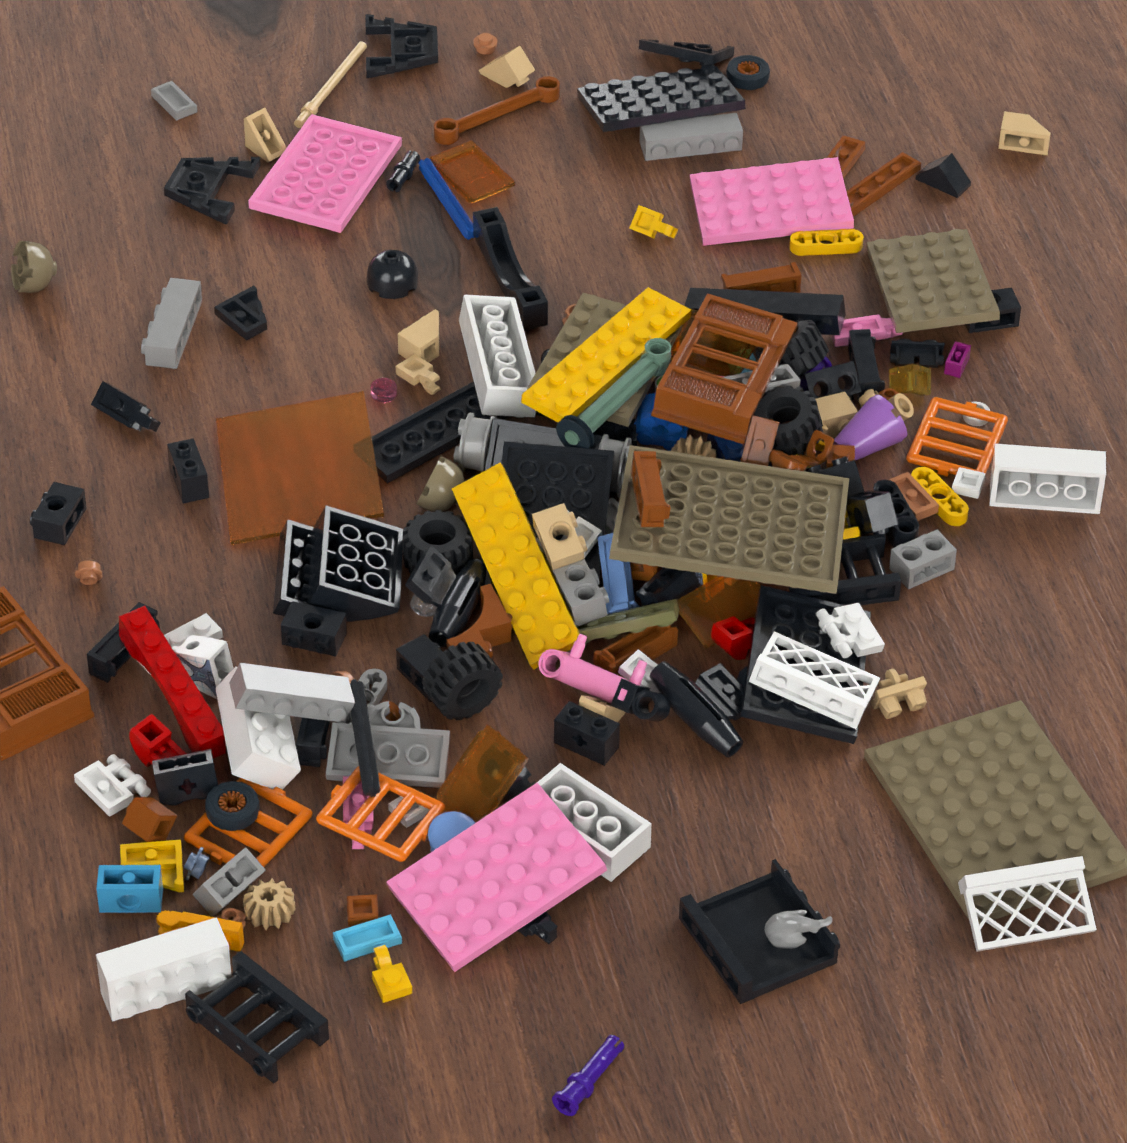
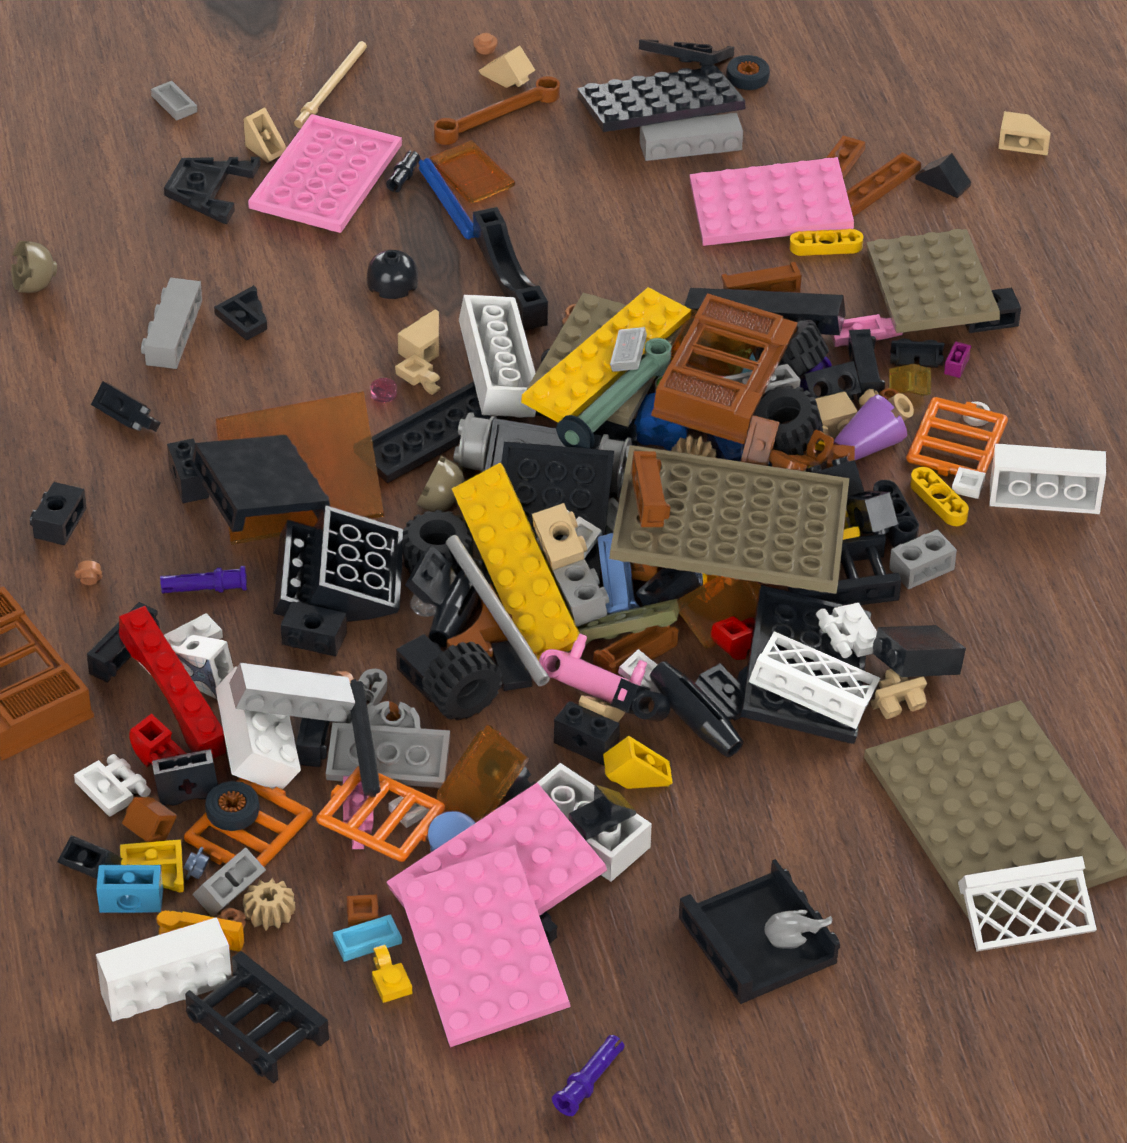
(86, 857): none -> black slope
(216, 580): none -> dark purple pin
(257, 478): none -> black panel
(411, 46): black wing -> none
(483, 946): none -> bright pink plate
(498, 611): none -> light grey piece
(513, 670): none -> black tile
(601, 814): none -> black slope
(628, 349): none -> tile
(636, 765): none -> yellow slope
(649, 223): yellow plate -> none
(917, 498): nougat plate -> none
(918, 651): none -> black brick

